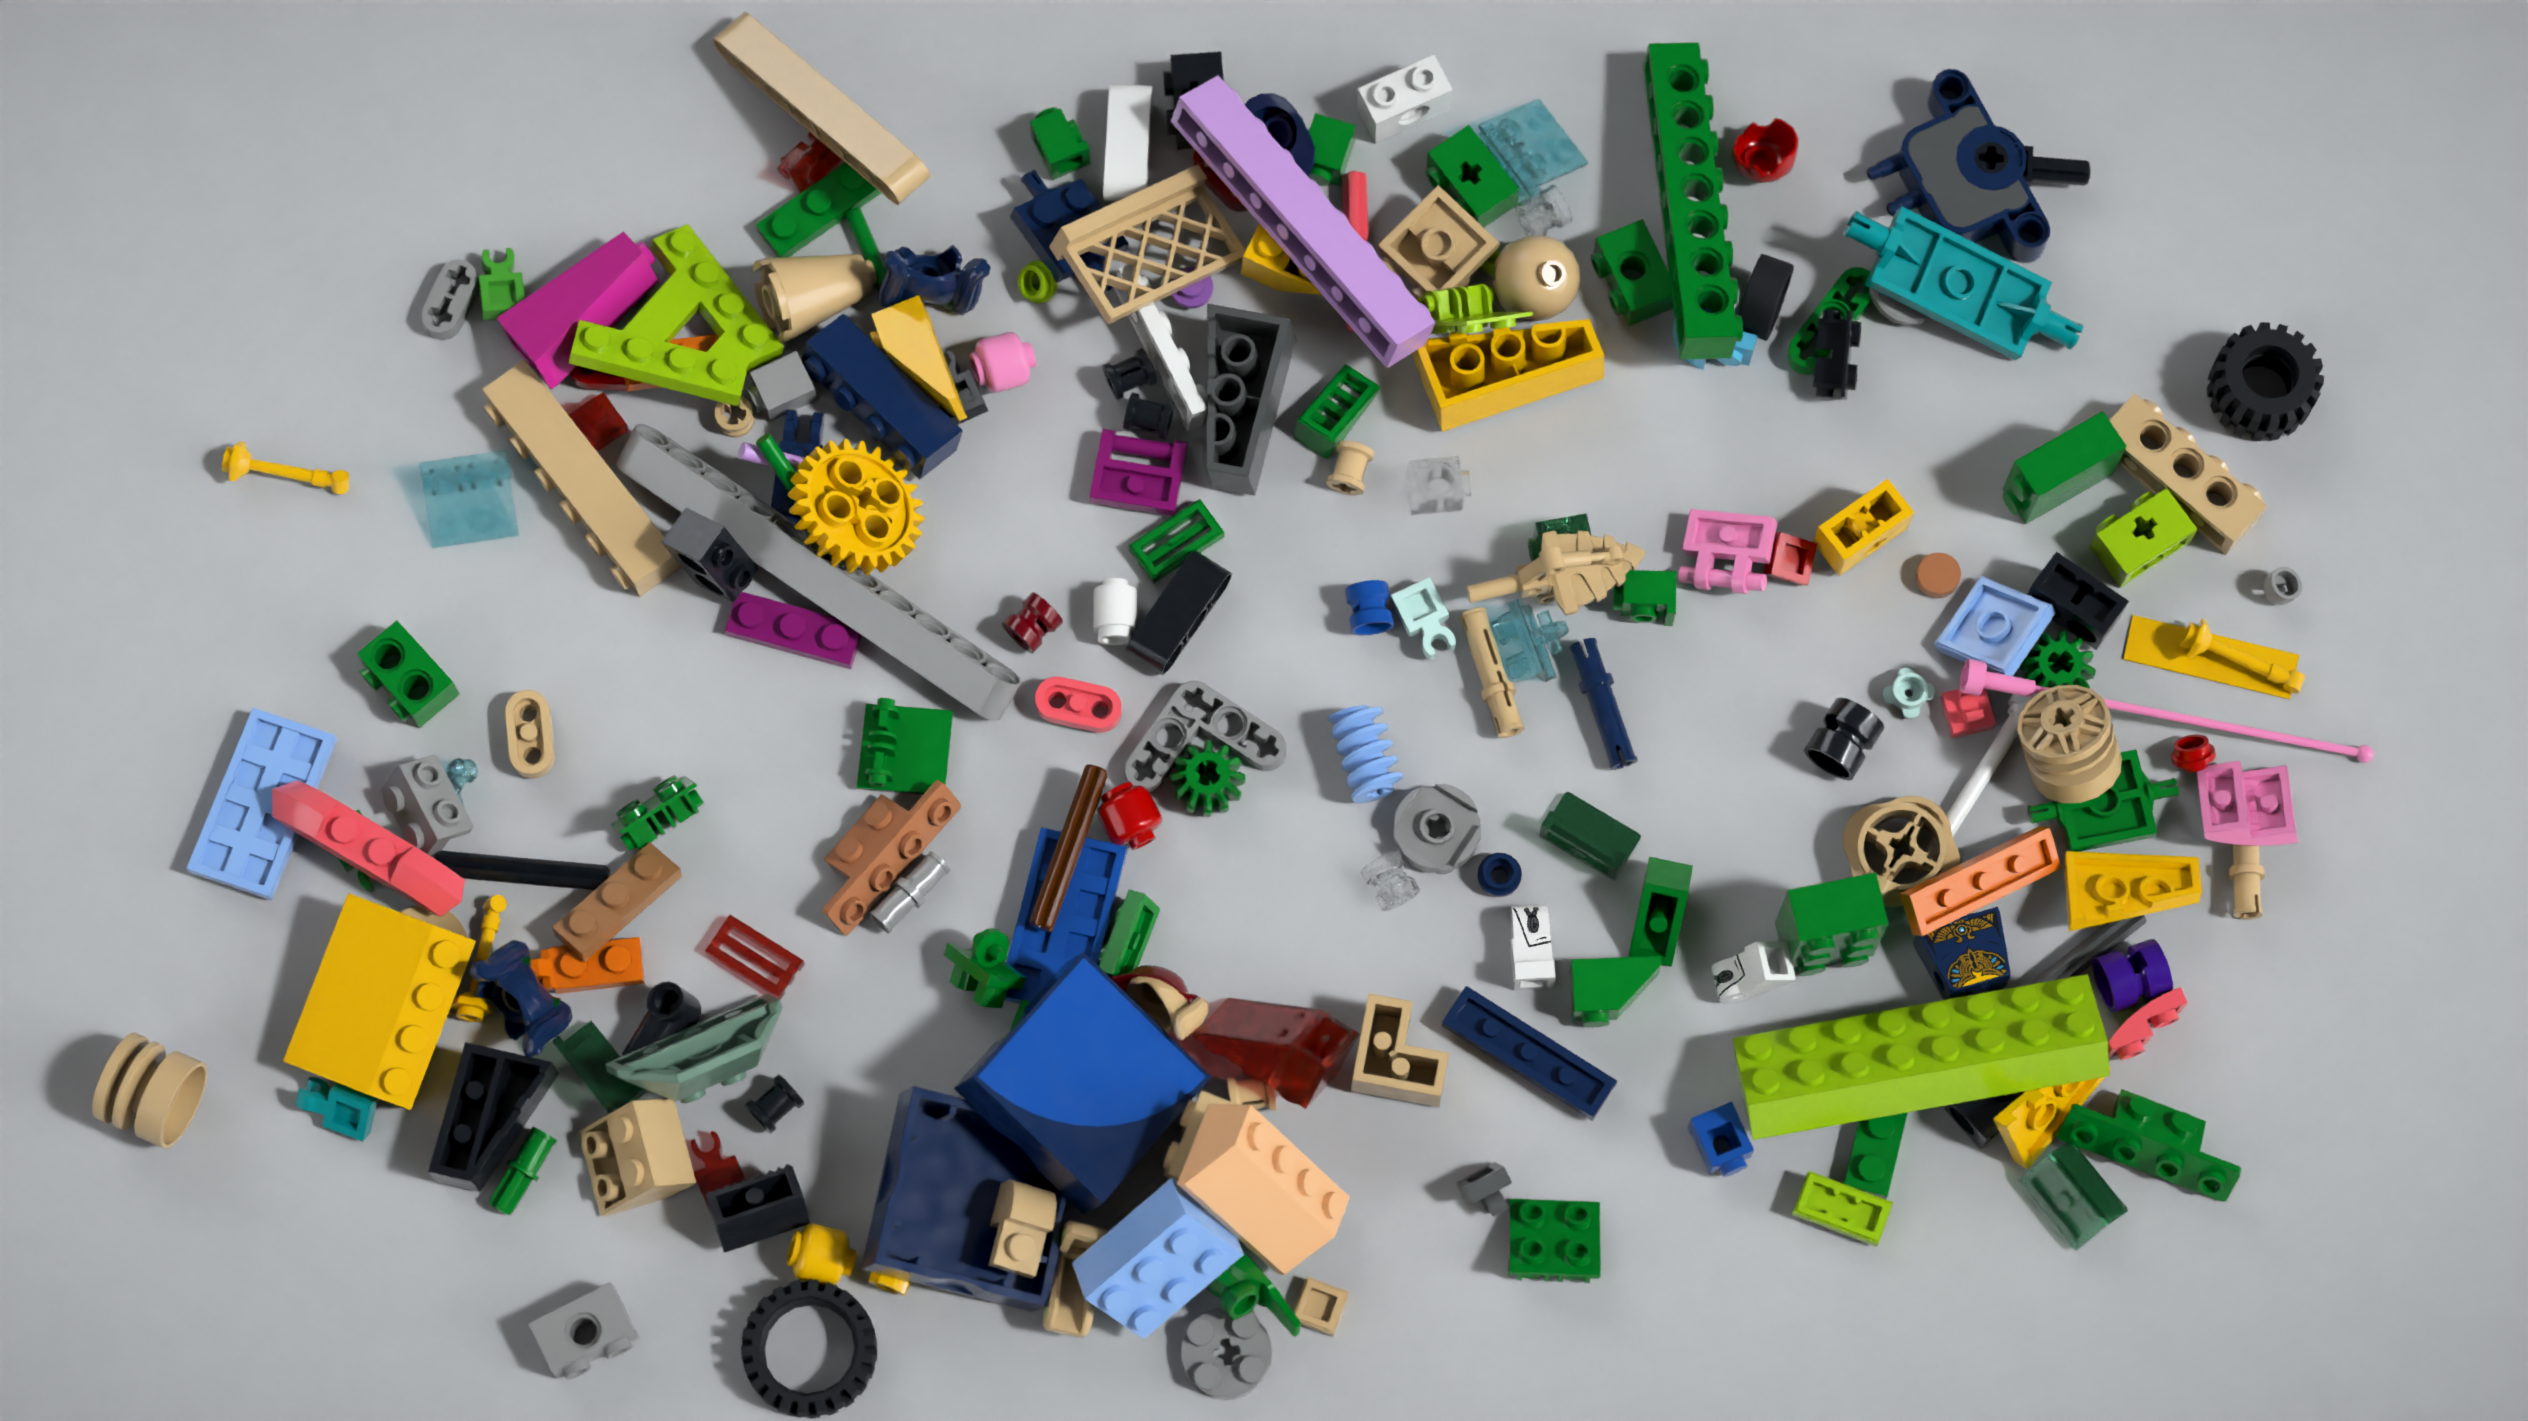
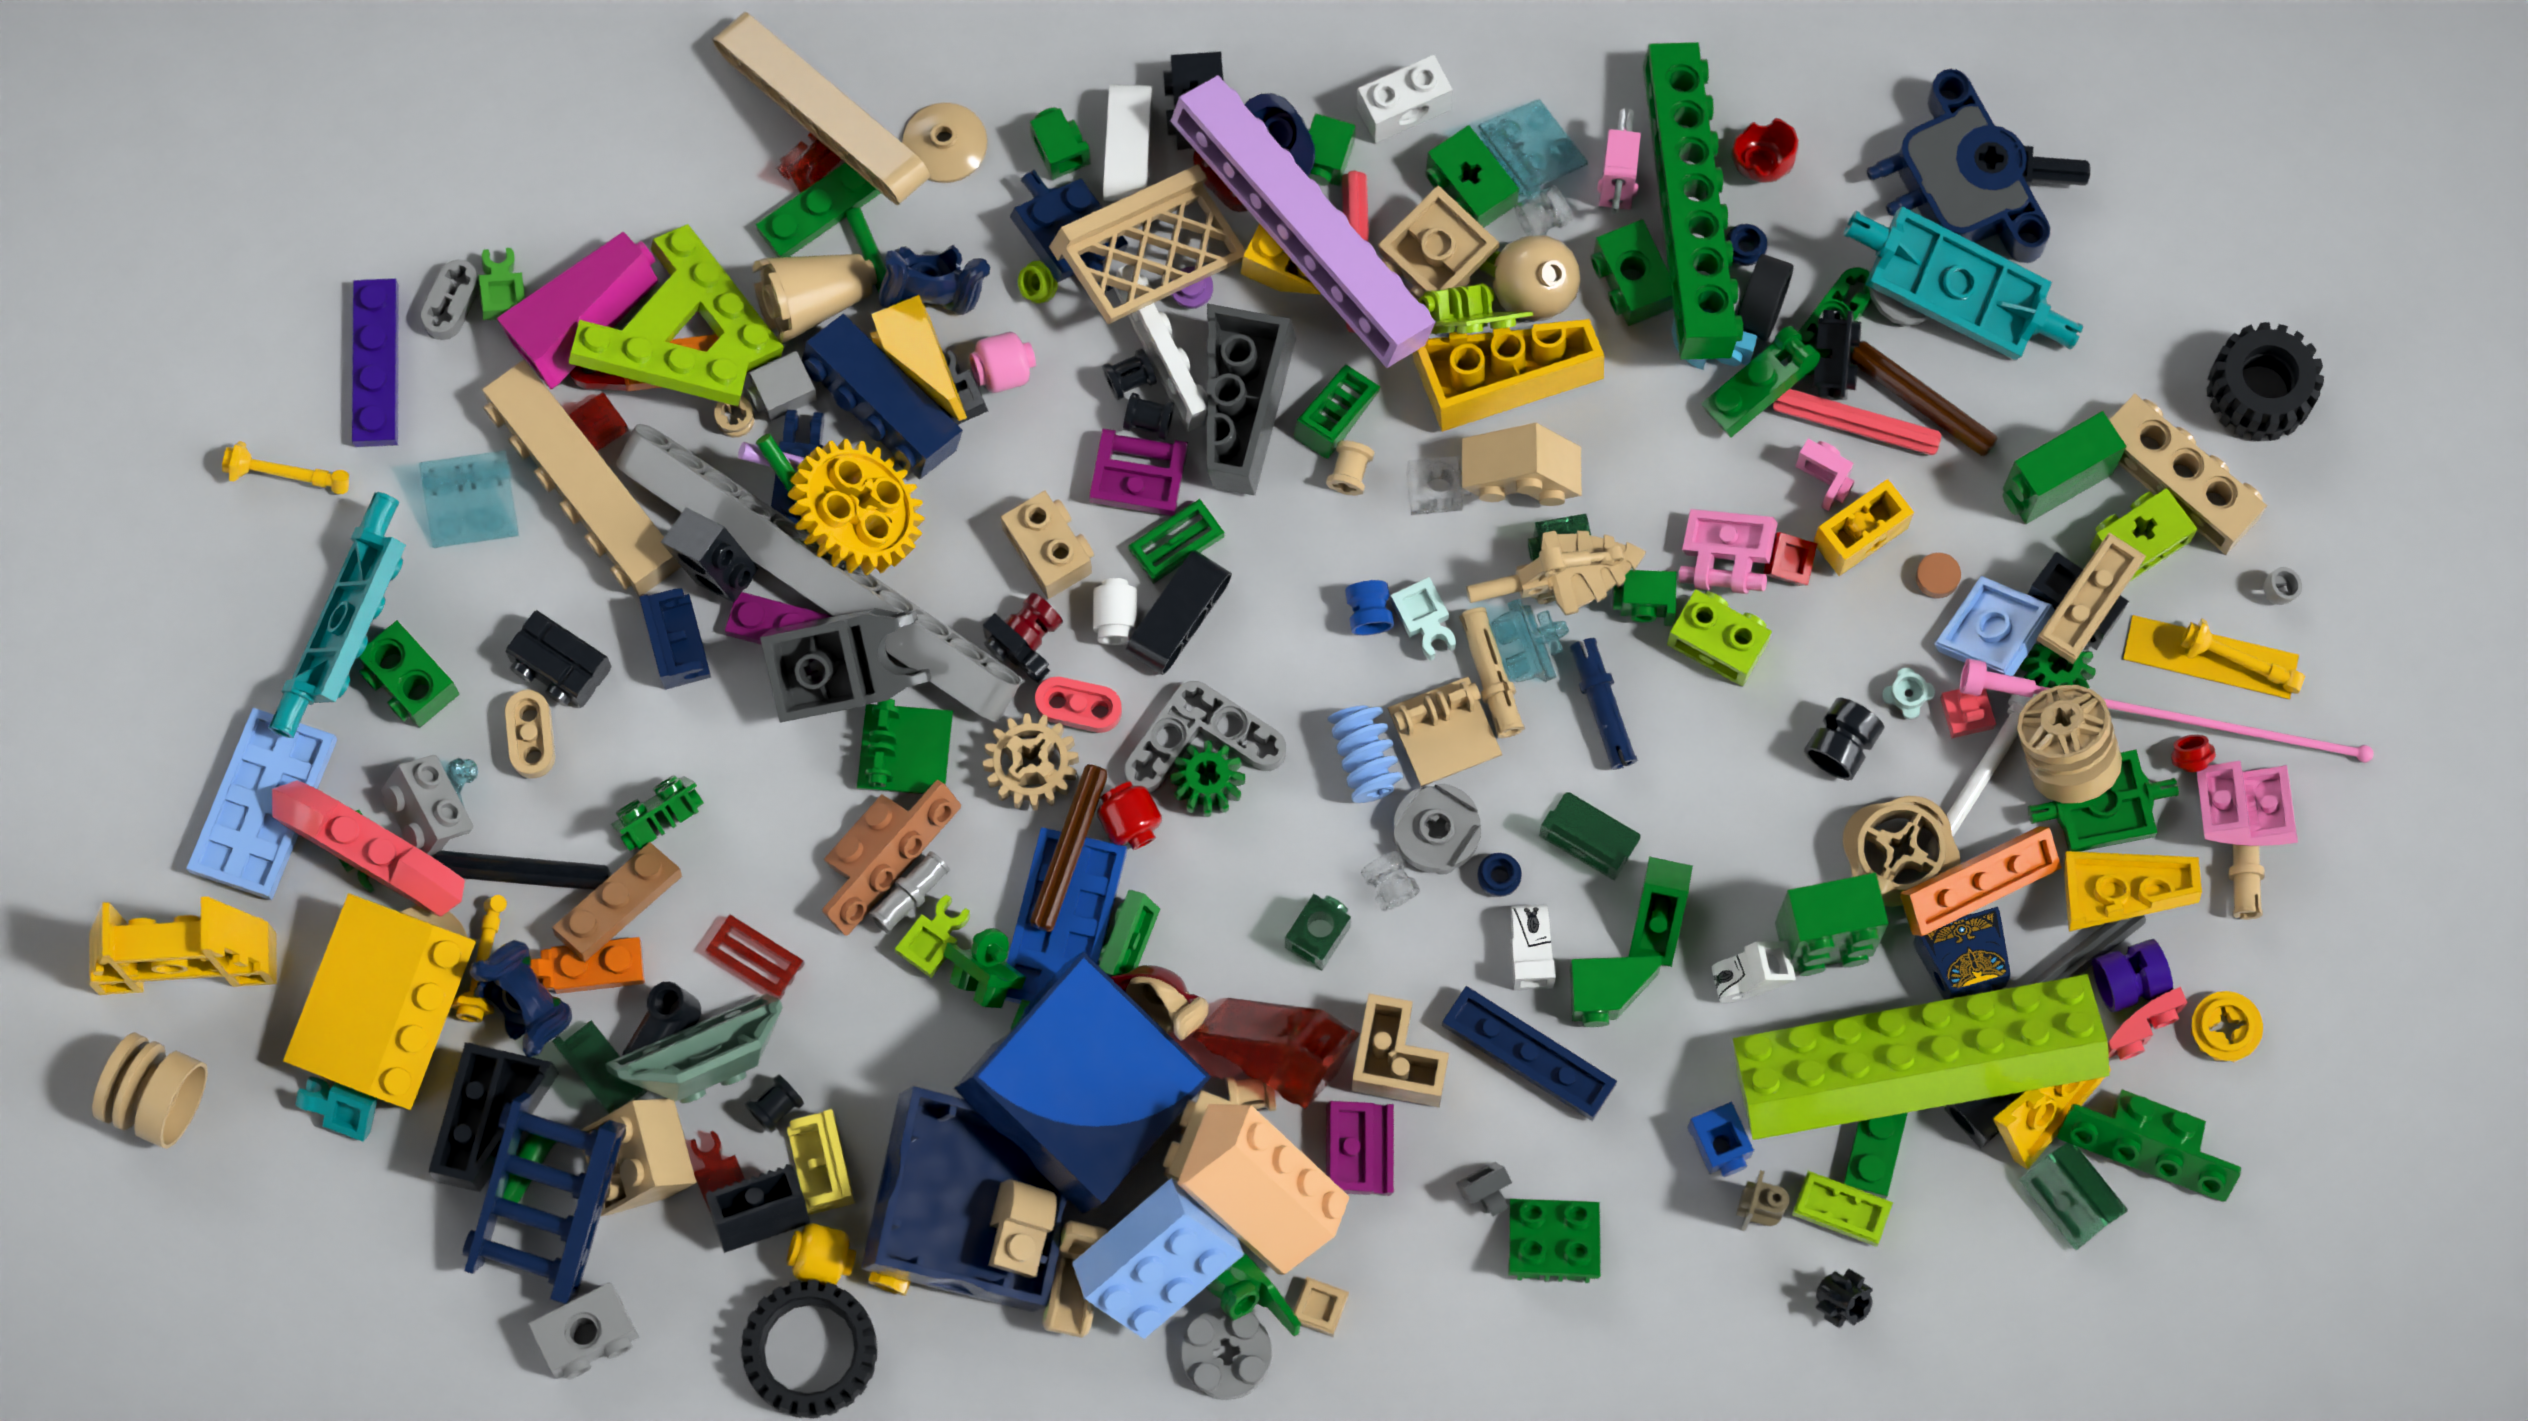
(214, 945): none -> yellow wedge
(345, 618): none -> teal plate
(375, 362): none -> dark purple plate
(557, 660): none -> black brick
(587, 1188): none -> dark blue fence
(675, 638): none -> dark blue hinge
(820, 1162): none -> light yellow hinge
(853, 660): none -> dark grey brick
(927, 939): none -> lime plate
(953, 158): none -> tan dish
(1005, 642): none -> black plate
(1017, 749): none -> tan gear
(1047, 543): none -> tan brick
(1318, 949): none -> clear green brick
(1360, 1147): none -> magenta plate
(1445, 731): none -> tan hinge
(1522, 461): none -> tan brick
(1620, 166): none -> bright pink piece
(1719, 636): none -> lime brick
(1751, 234): none -> dark blue plate
(1761, 382): none -> green plate
(1762, 1203): none -> dark tan hinge
(1827, 465): none -> bright pink bracket
(1844, 1298): none -> black gear
(1858, 421): none -> coral axle
(1923, 398): none -> reddish brown axle
(2091, 598): none -> tan tile
(2236, 1010): none -> yellow gear

